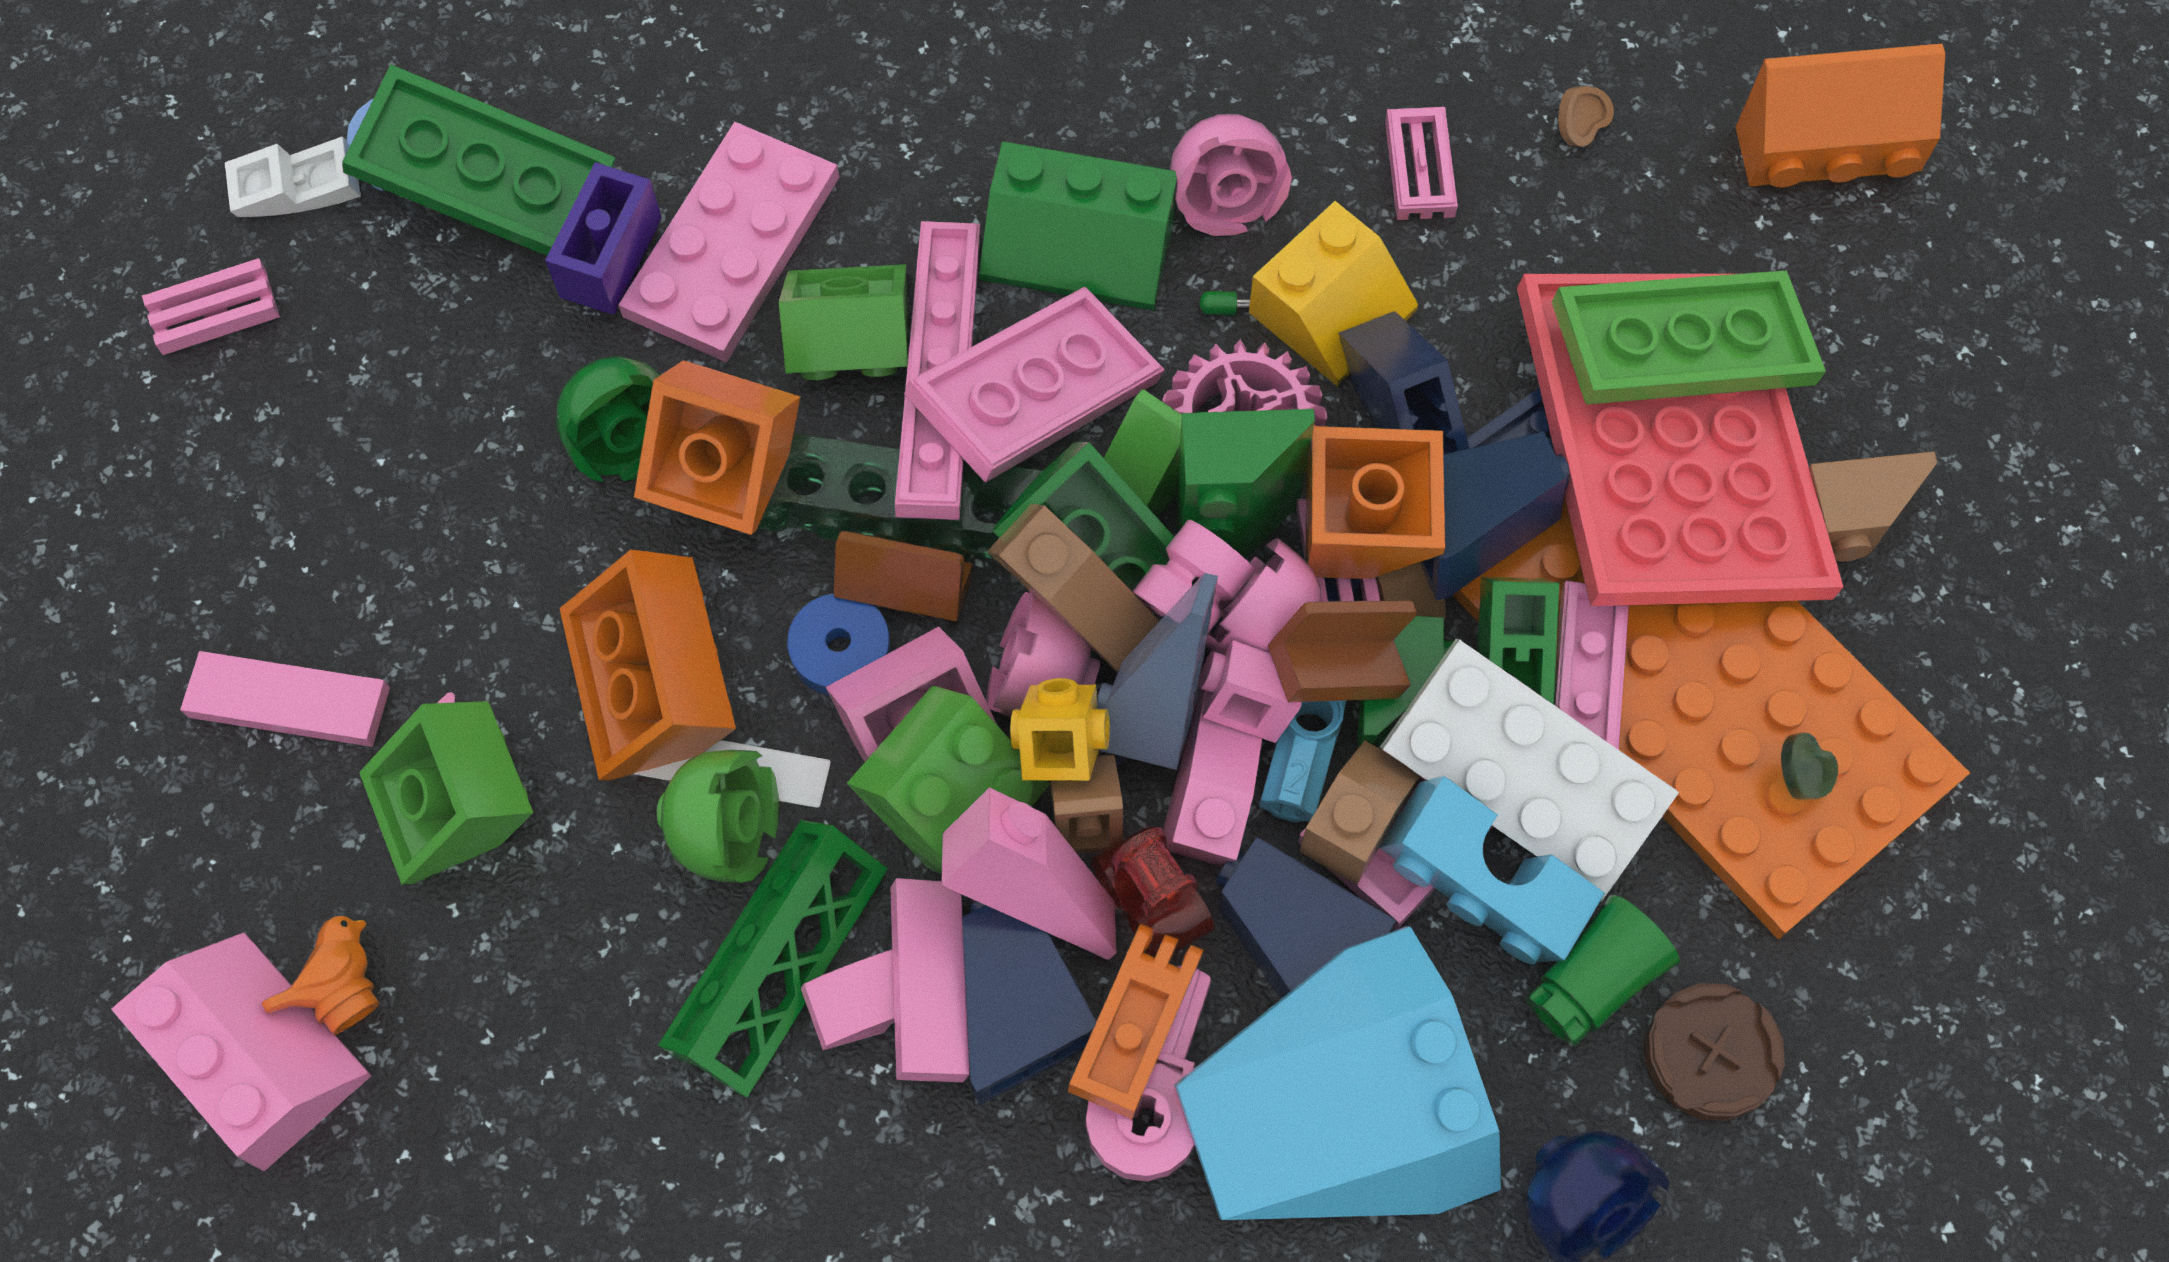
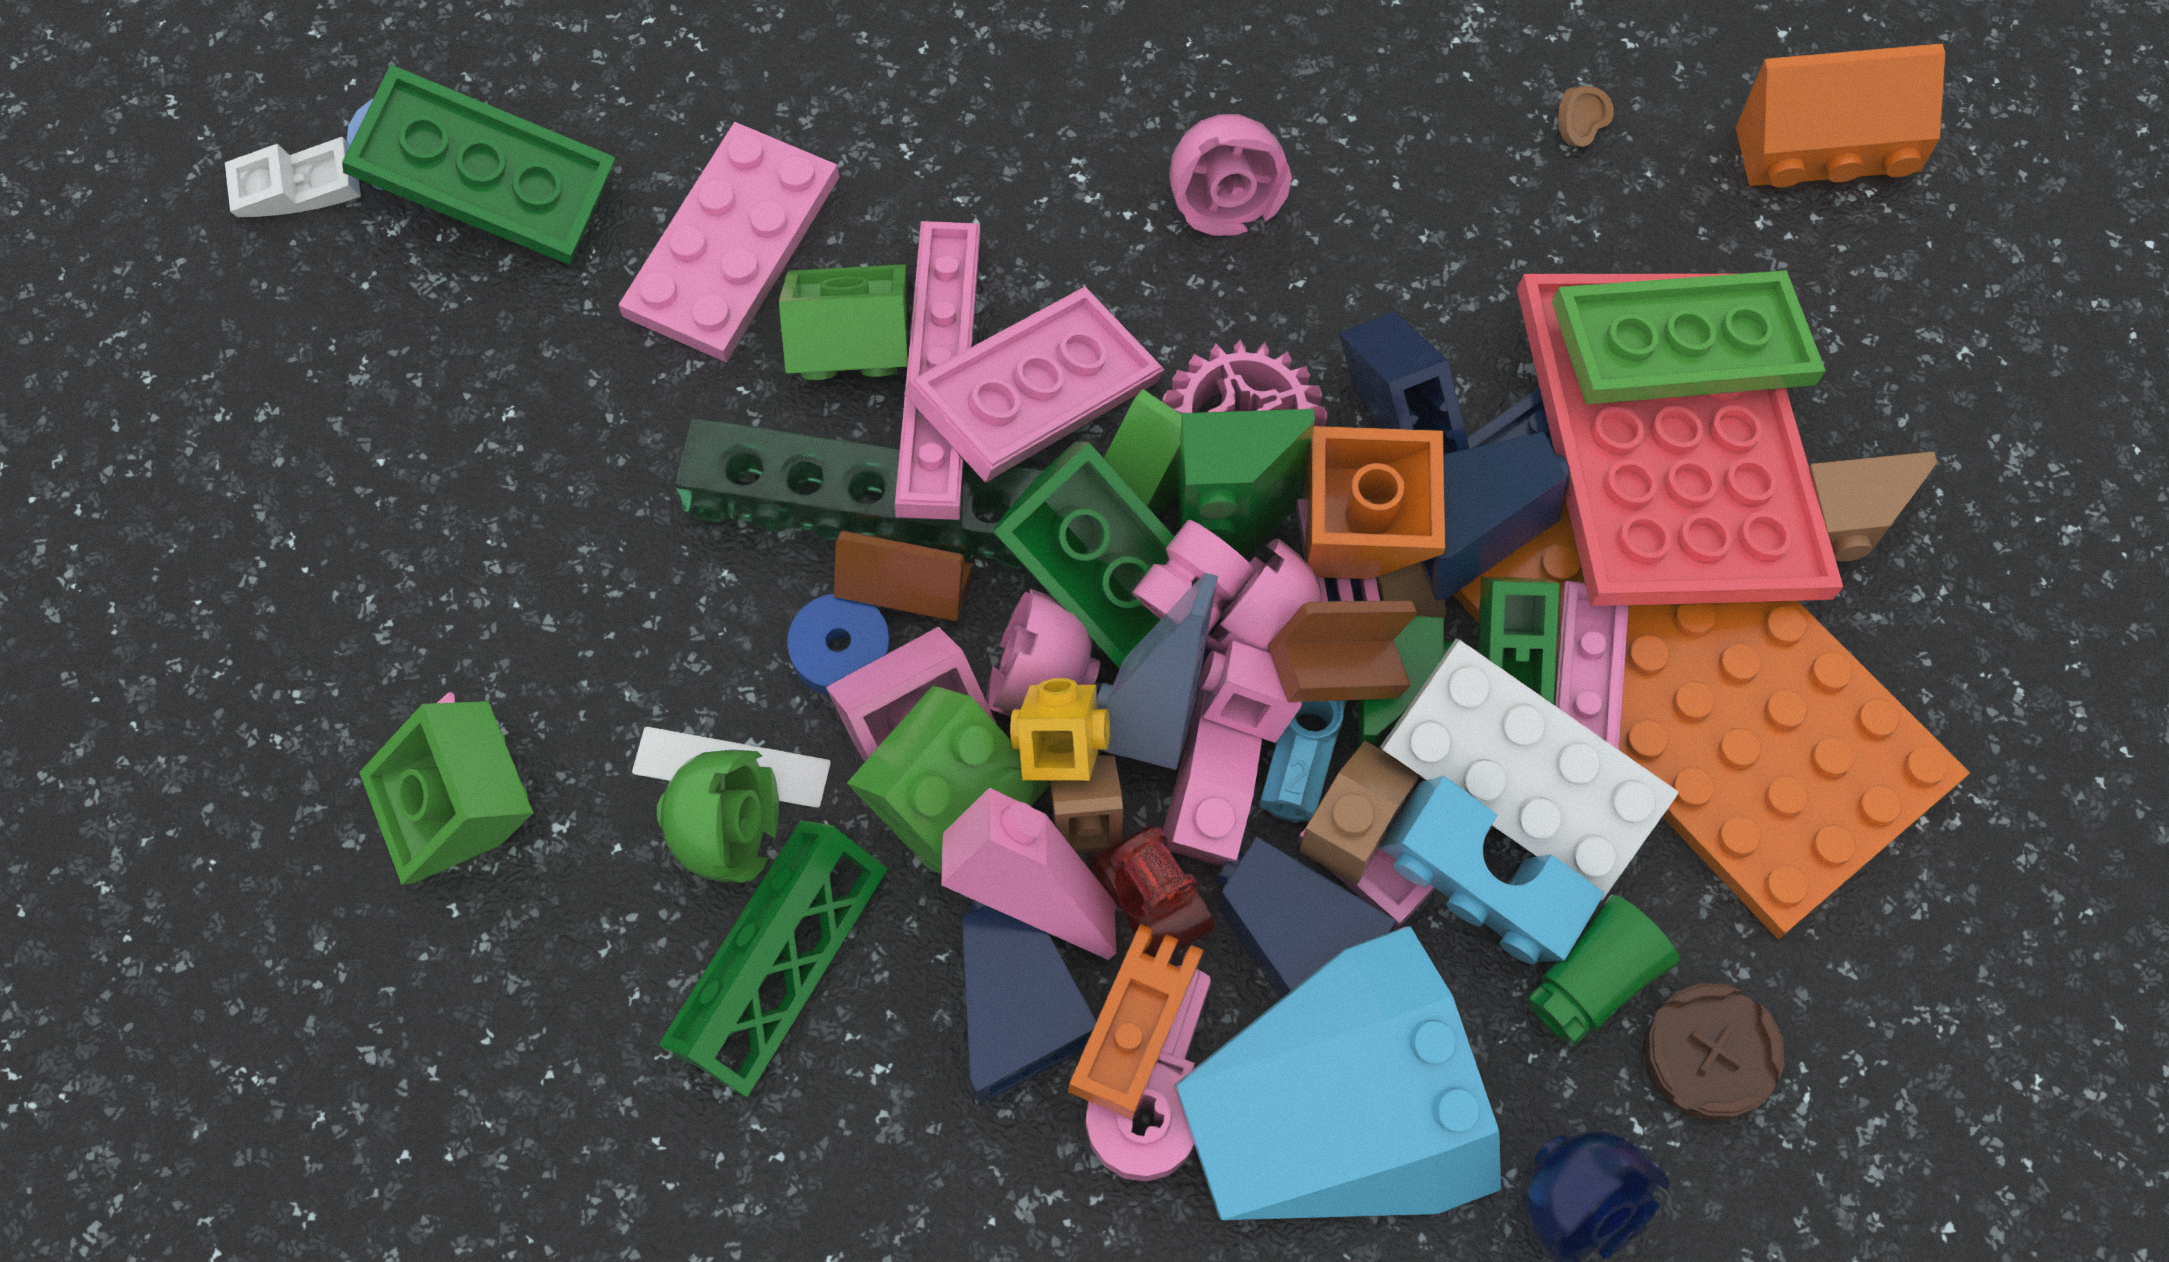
(210, 298): bright pink tile -> none
(244, 1070): bright pink slope -> none
(285, 698): bright pink tile -> none
(332, 978): orange animal -> none
(604, 238): dark purple brick -> none
(605, 416): green cylinder -> none
(646, 665): orange slope -> none
(714, 445): orange slope -> none
(852, 1001): bright pink slope -> none
(928, 982): bright pink tile -> none
(1074, 584): medium nougat slope -> none
(1078, 224): green slope -> none
(1221, 303): green piece -> none
(1328, 283): yellow slope -> none
(1424, 202): bright pink tile -> none
(1807, 768): clear green piece -> none

